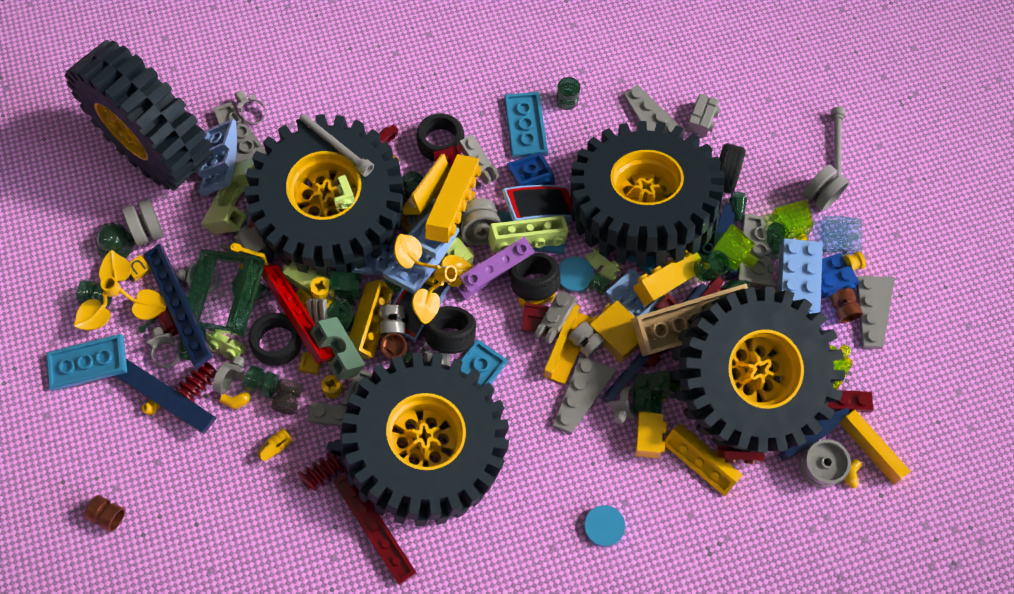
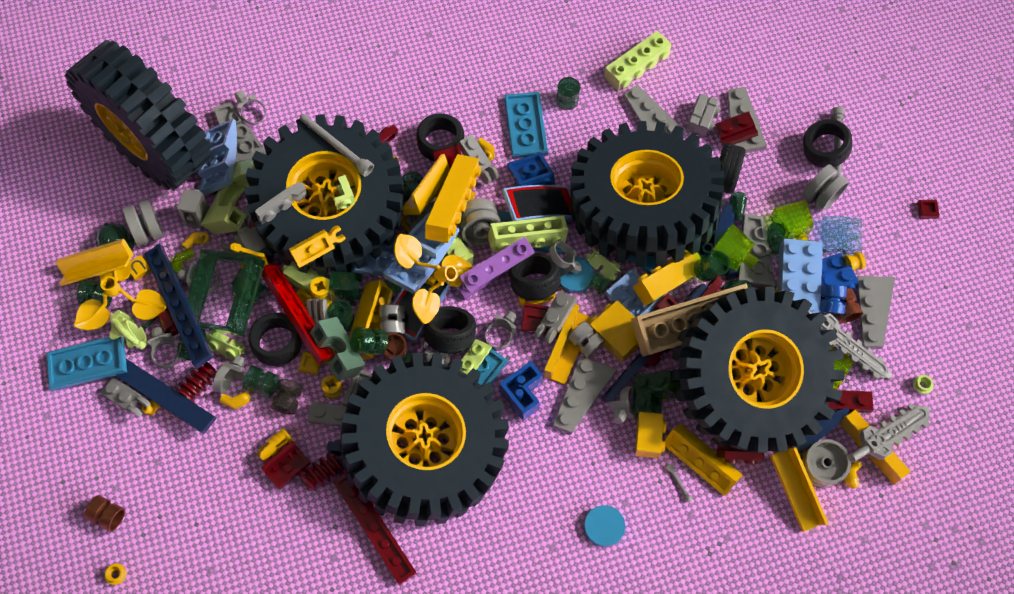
(94, 261): none -> yellow panel
(111, 570): none -> yellow plate
(123, 326): none -> yellowish green piece
(124, 396): none -> light grey hinge
(179, 258): none -> clear neon green arm
(192, 208): none -> light grey brick
(195, 238): none -> yellow arm
(281, 202): none -> light grey hinge
(285, 465): none -> dark red bracket
(315, 246): none -> yellow plate
(369, 341): none -> clear green wheel
(475, 356): none -> yellowish green hinge
(488, 149): none -> yellow arm
(506, 322): none -> light grey piece
(518, 389): none -> blue brick
(568, 262): none -> light grey piece
(637, 61): none -> yellowish green brick
(670, 469): none -> light grey hinge
(737, 129): none -> dark red plate
(738, 104): none -> light grey wing
(798, 489): none -> yellow panel
(827, 127): none -> black tyre
(833, 299): none -> blue wheel
(855, 350): none -> light grey bar
(879, 441): none -> light grey bar
(926, 380): none -> yellowish green plate
(928, 209): none -> dark red tile

